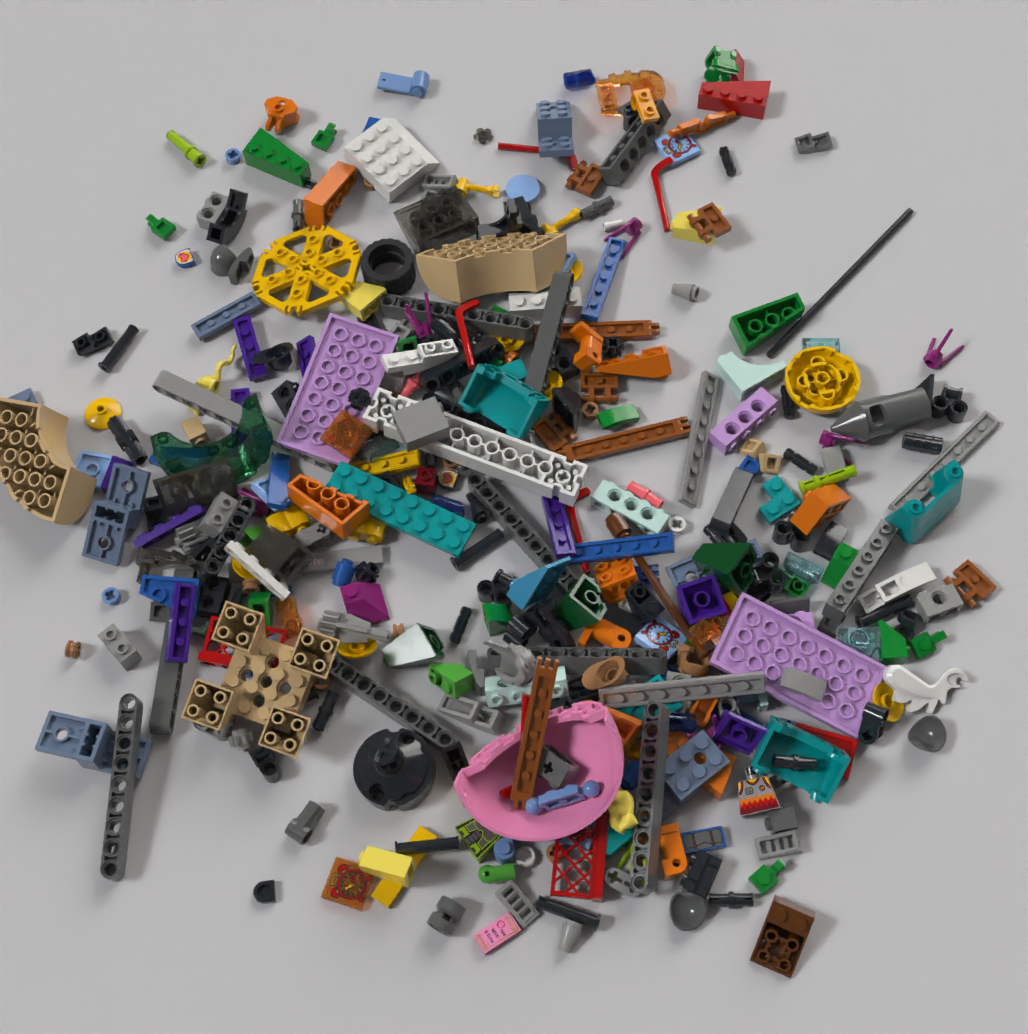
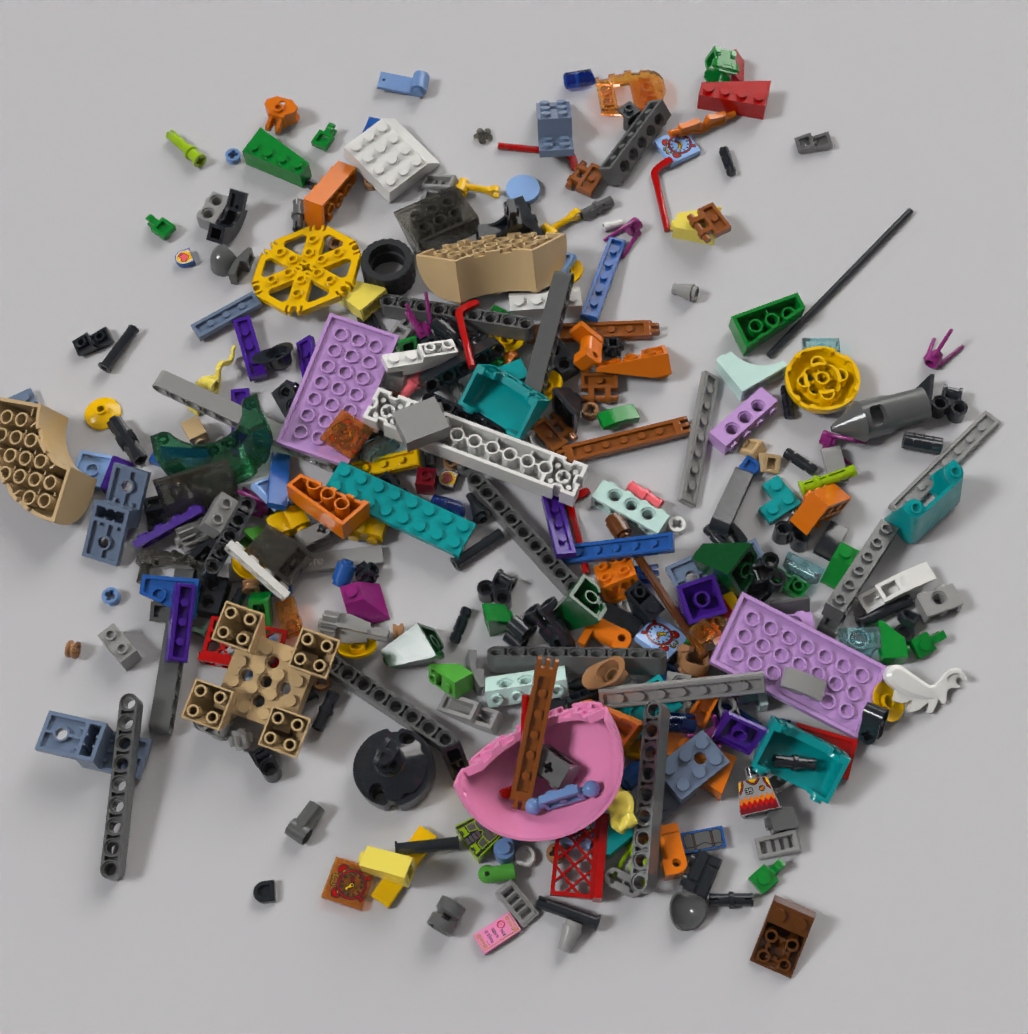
(359, 399): black gear -> none
(409, 485): yellow axle -> none
(516, 662): light grey hair -> none
(537, 585): dark azure slope -> none
(643, 102): light orange plate -> none
(928, 734): dark grey helmet -> none
(974, 580): dark orange plate -> none

